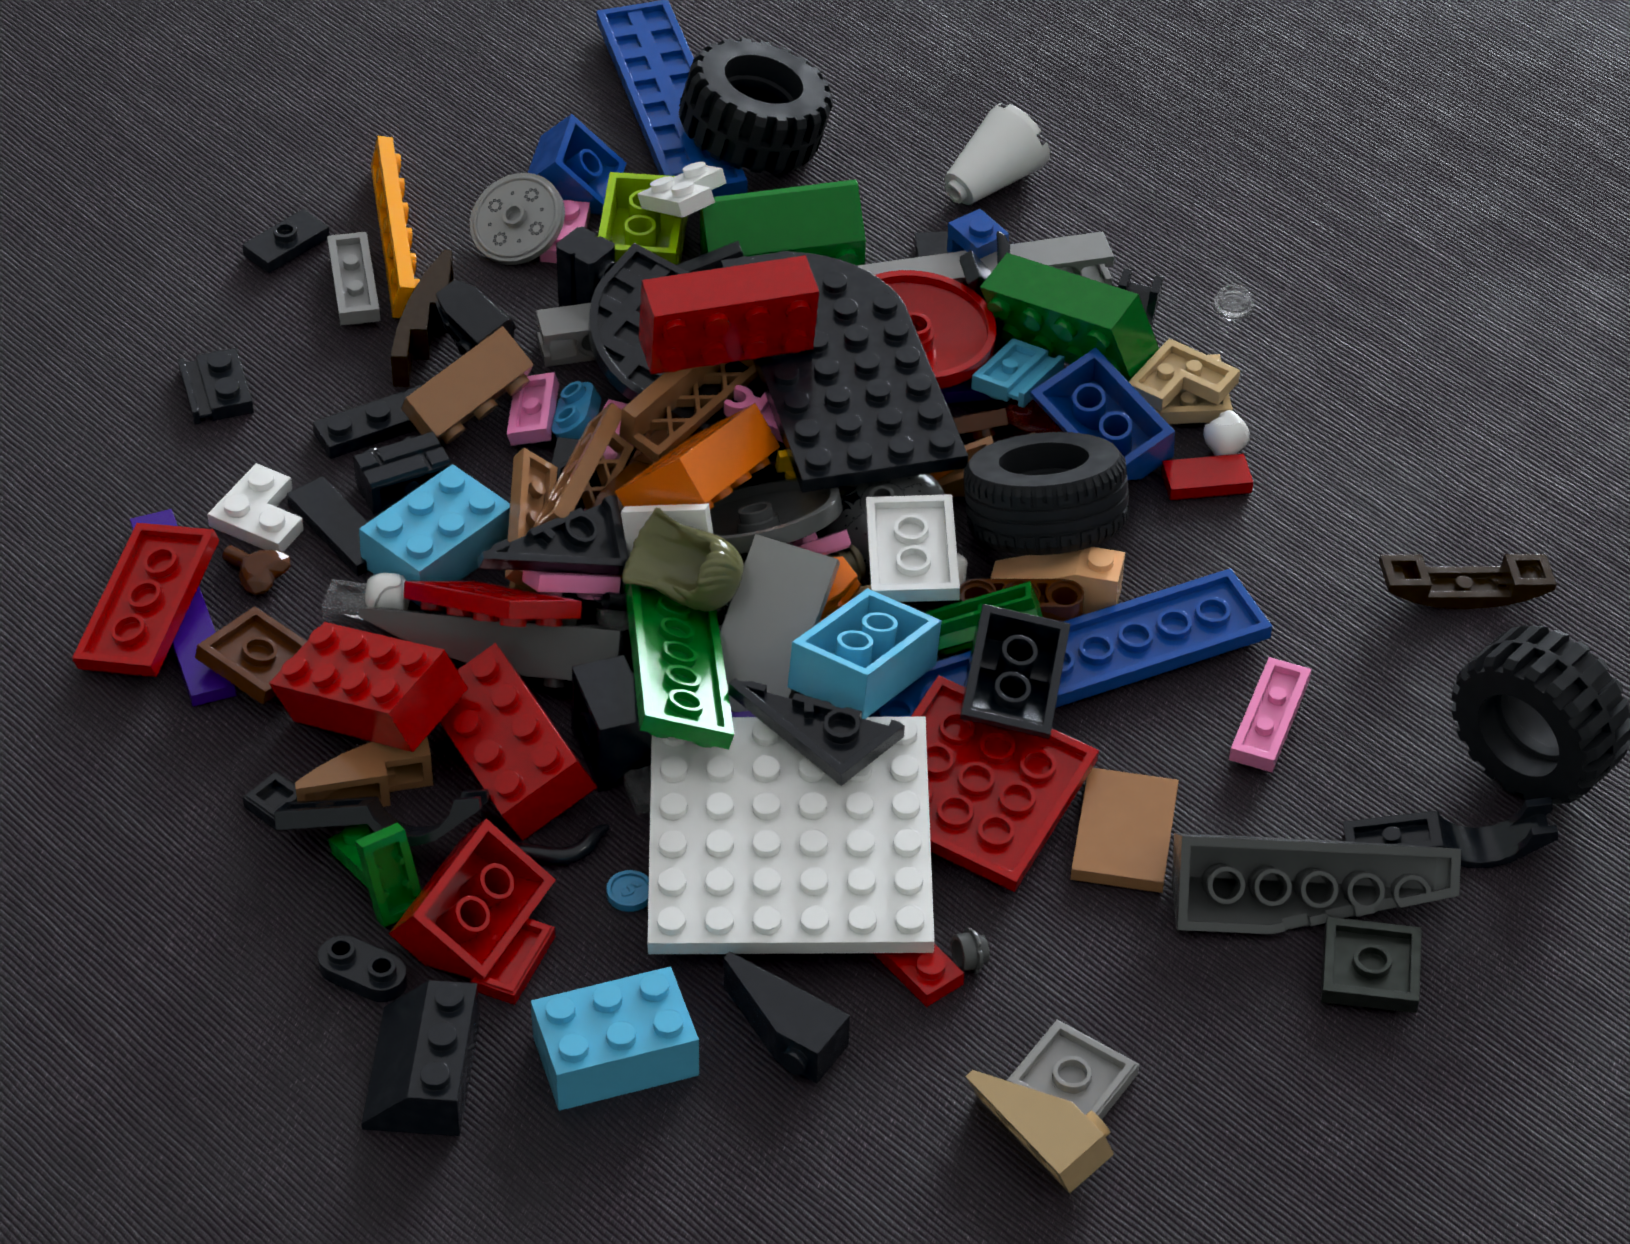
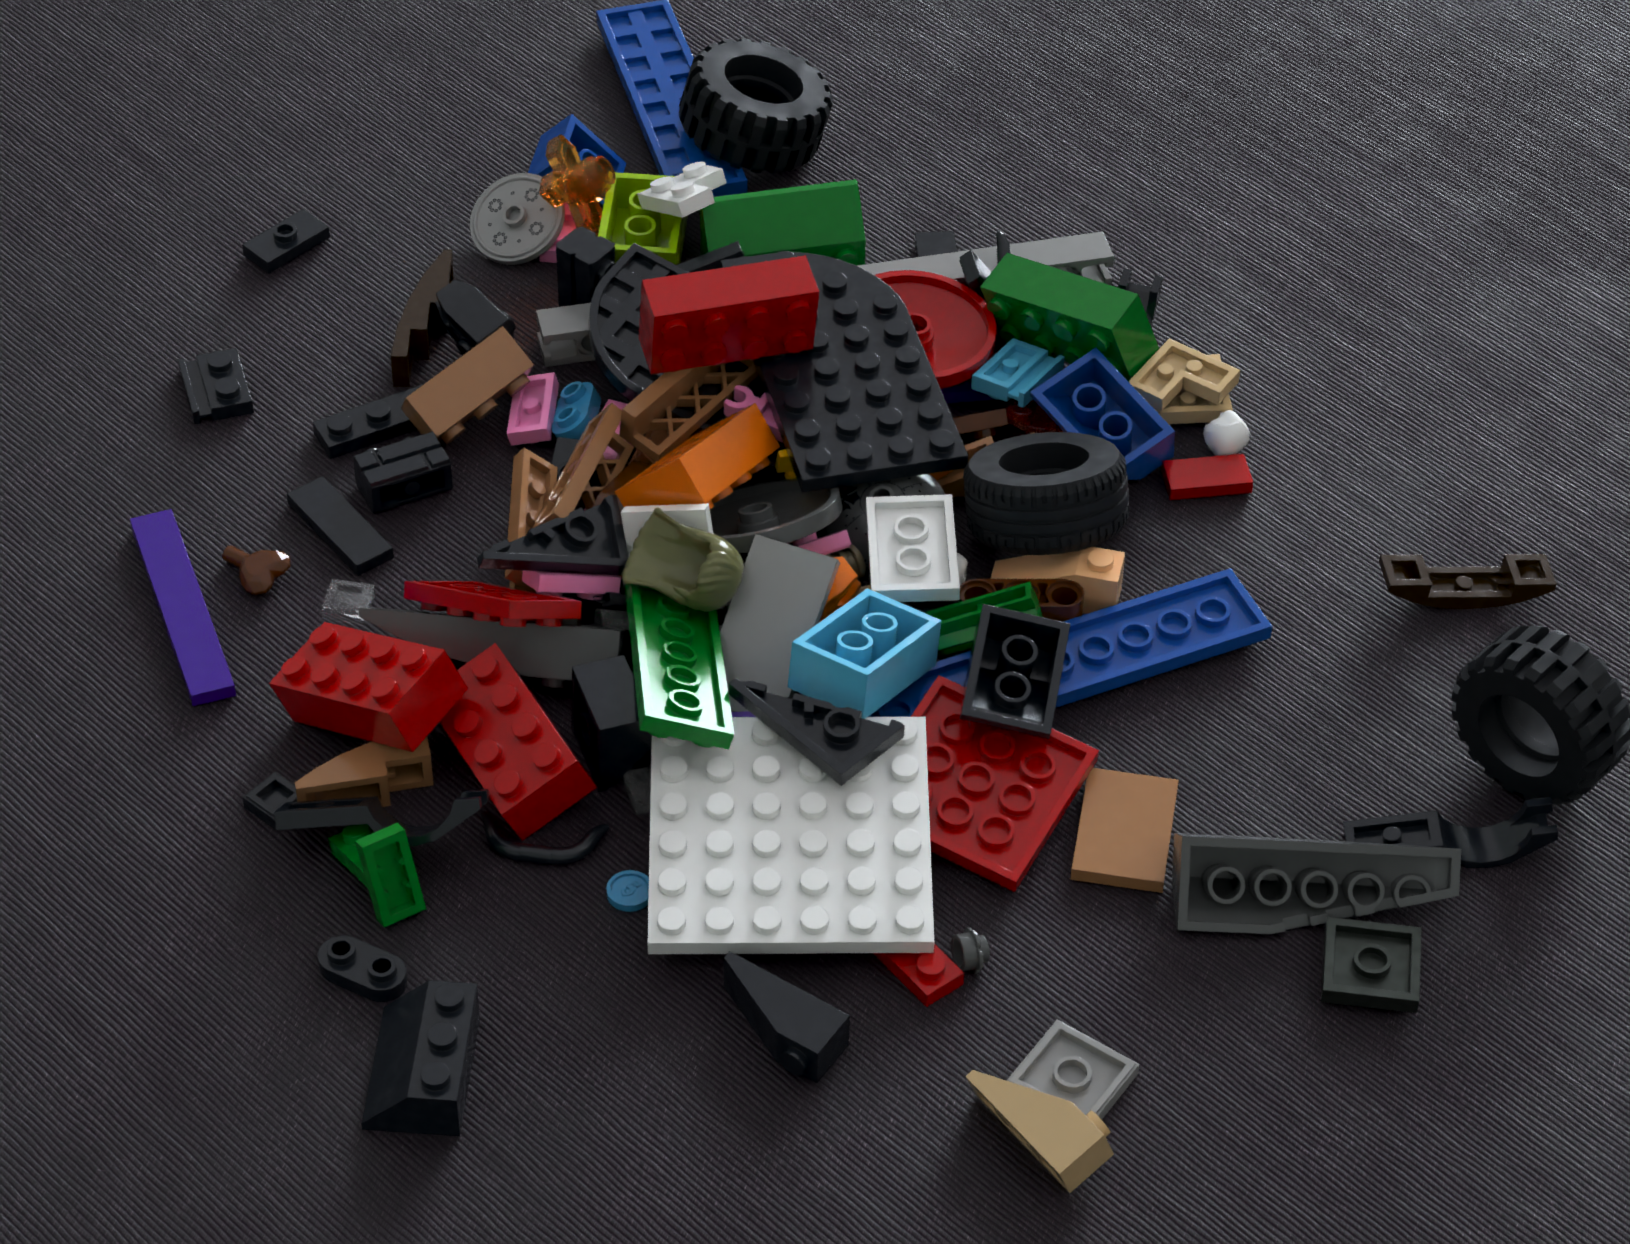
(146, 599): red plate -> none
(250, 652): reddish brown plate -> none
(252, 511): white plate -> none
(353, 278): light grey plate -> none
(386, 591): white piece -> none
(393, 218): light orange plate -> none
(436, 529): medium azure brick -> none
(473, 904): red slope -> none
(518, 962): red tile -> none
(576, 182): none -> clear orange plant
(615, 1038): medium azure brick -> none
(975, 233): blue bracket -> none
(996, 155): white cone -> none
(1233, 302): clear plate -> none
(1270, 714): bright pink plate -> none

